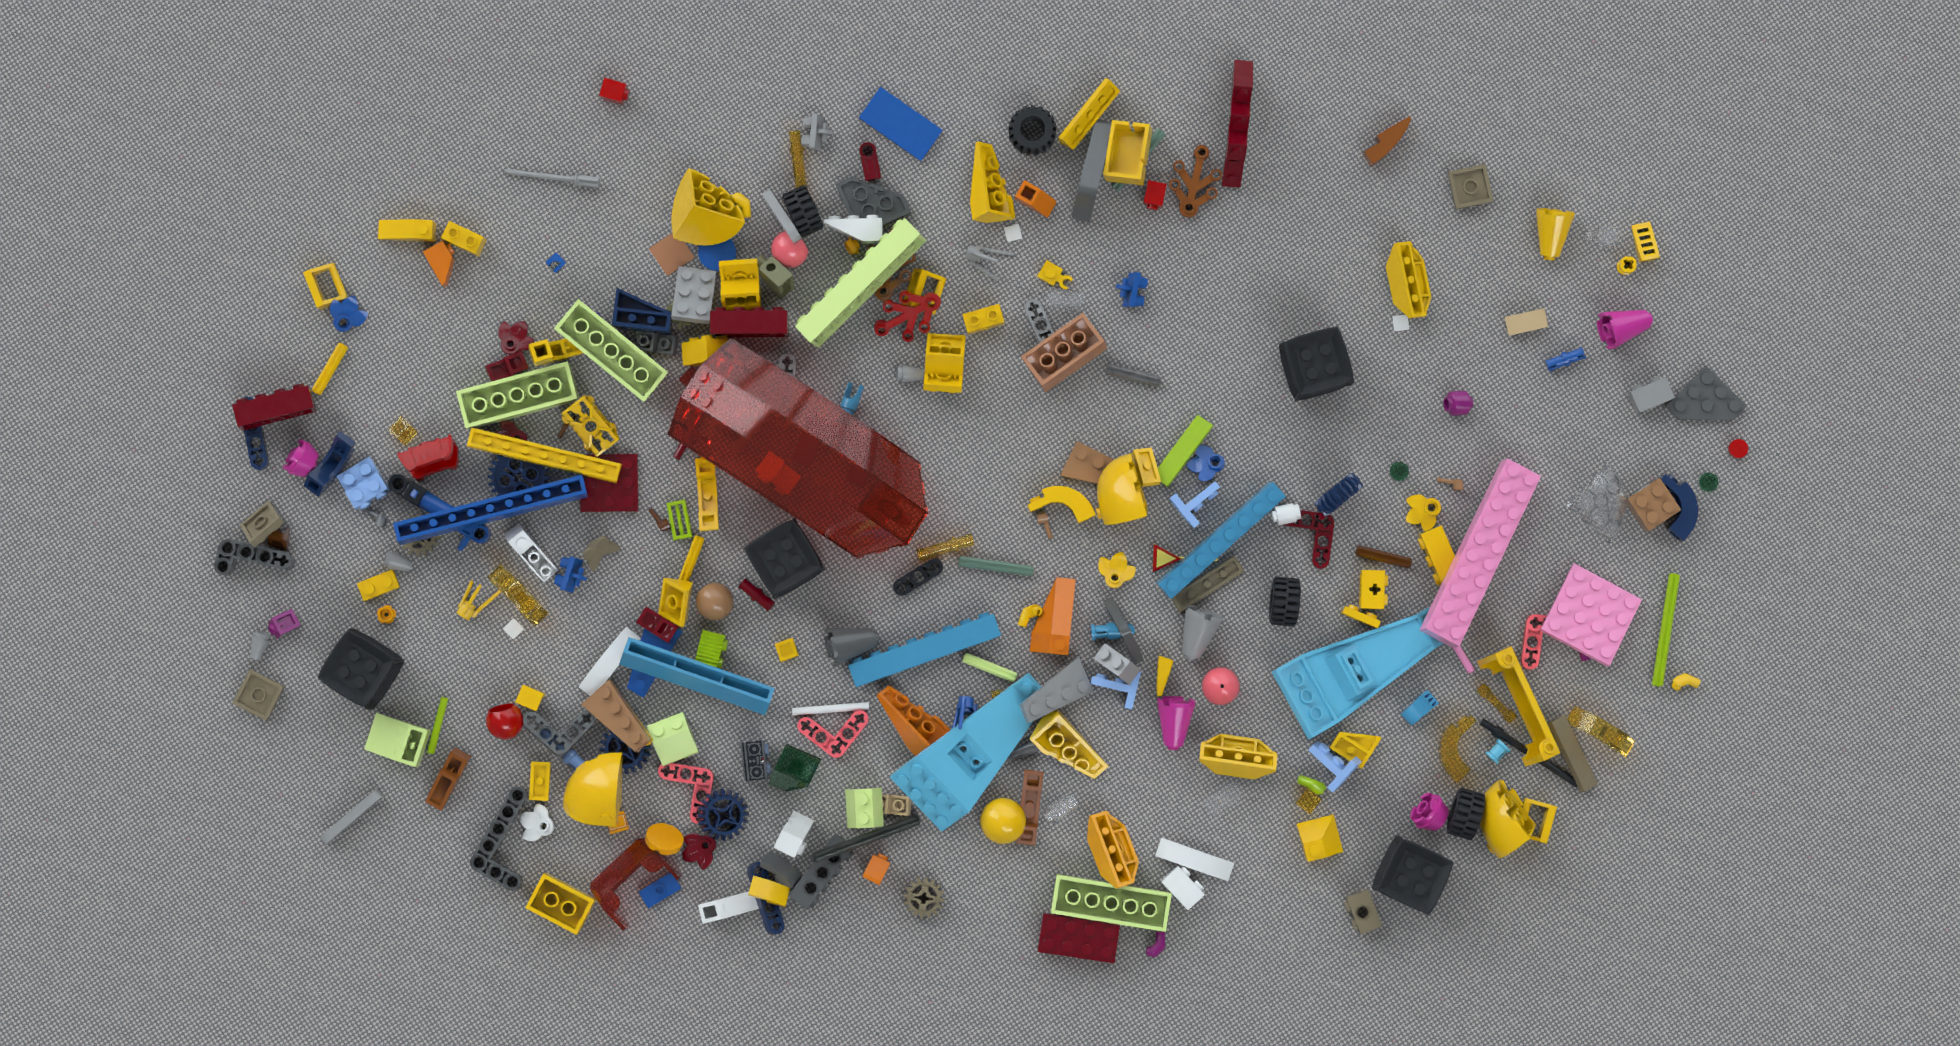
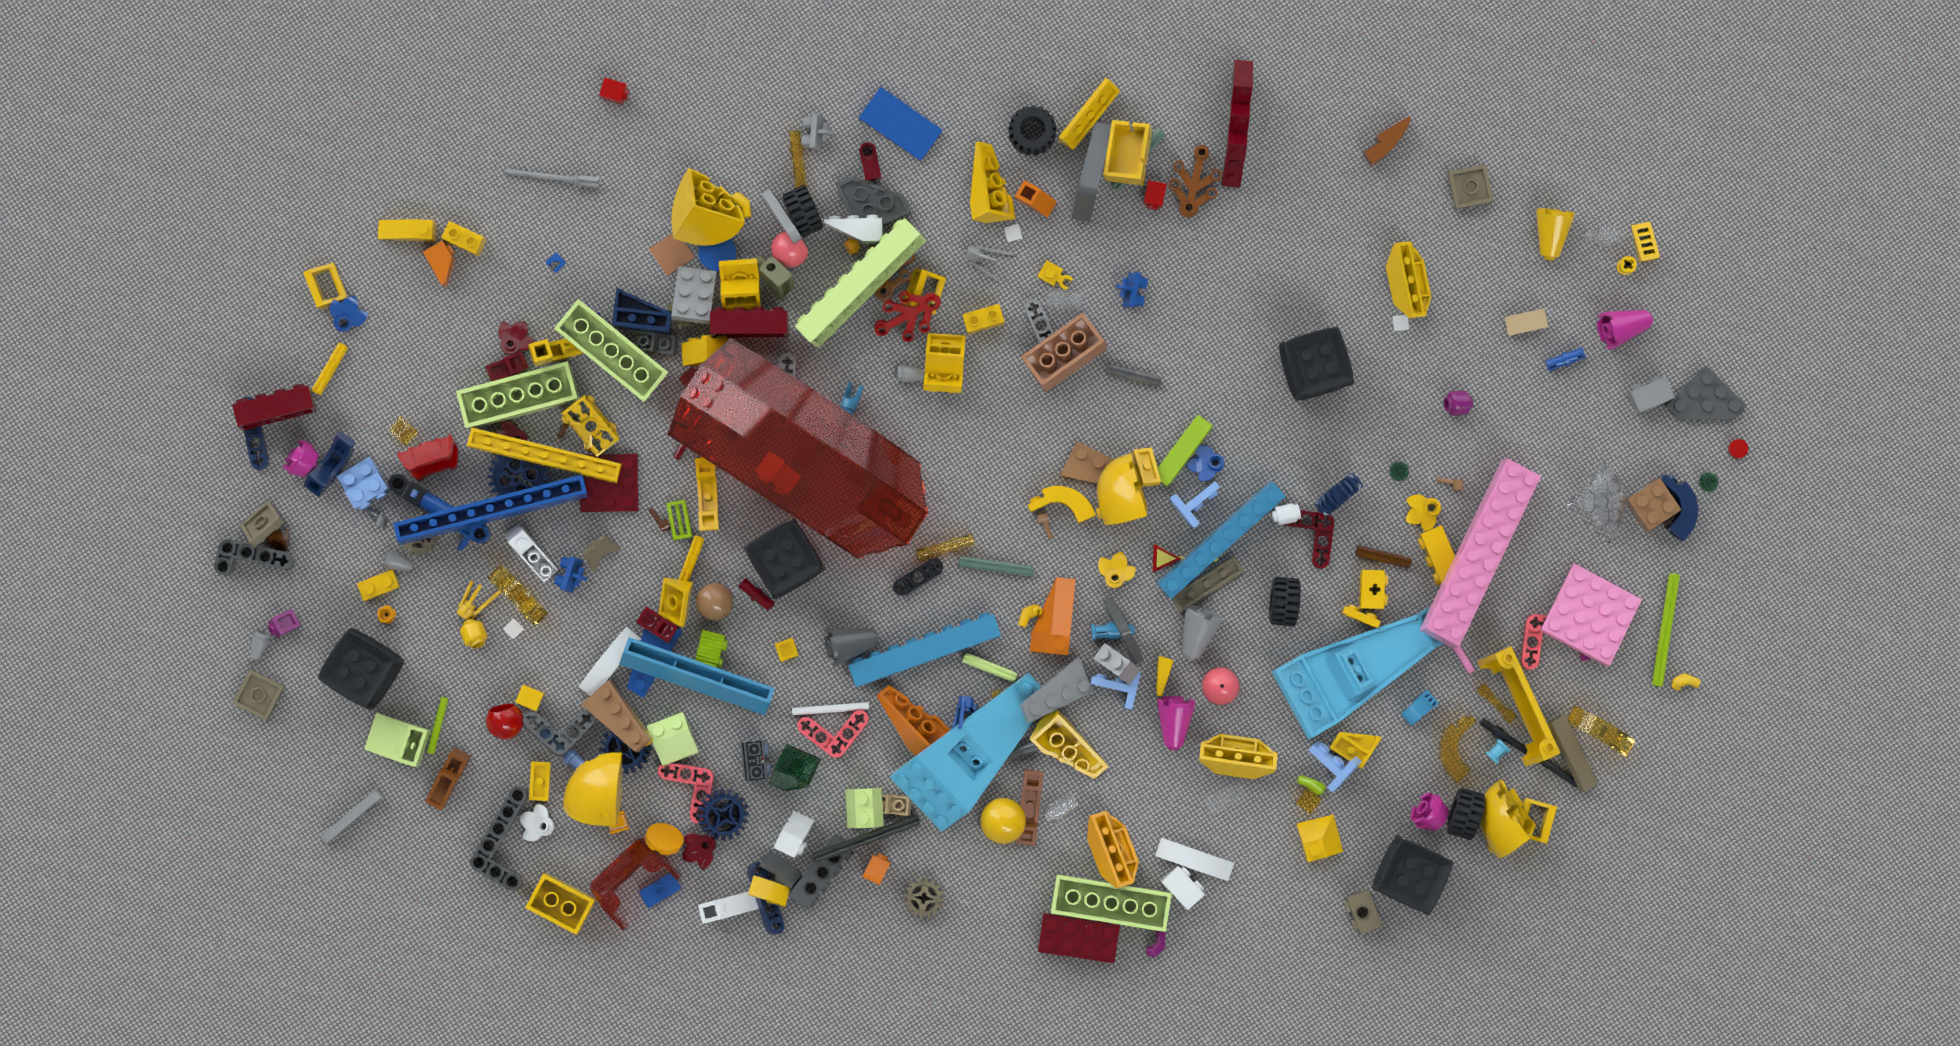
(473, 633): none -> yellow head

